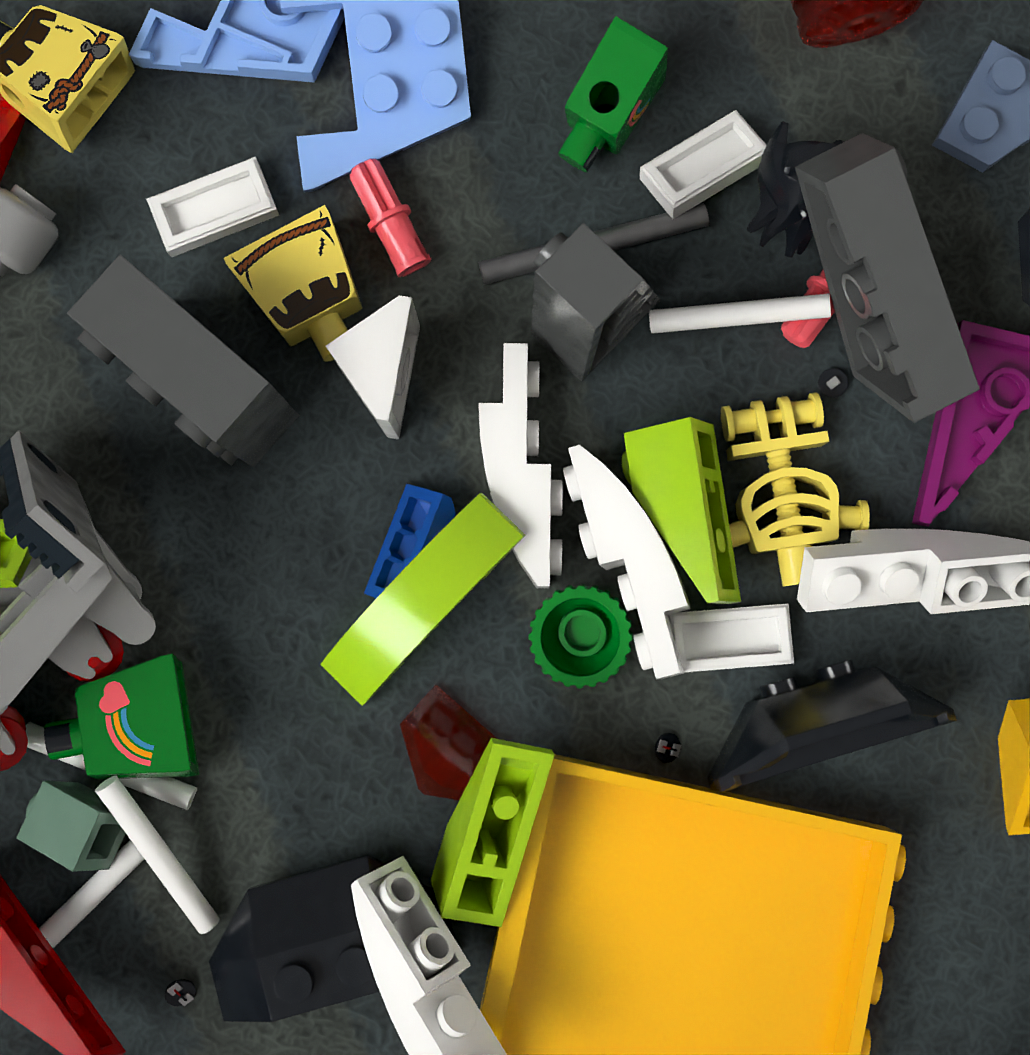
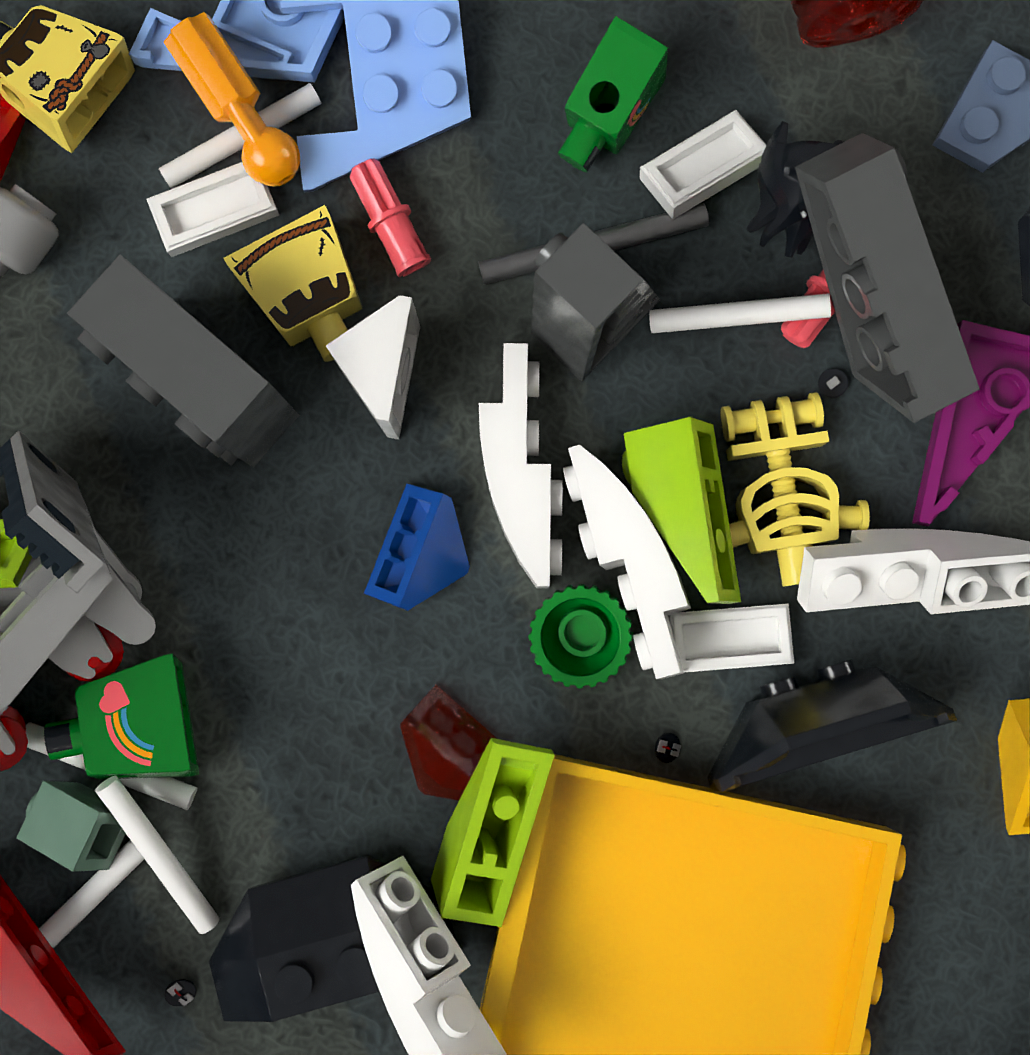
(230, 96): none -> light orange piece
(230, 140): none -> white bar
(421, 598): lime slope -> none

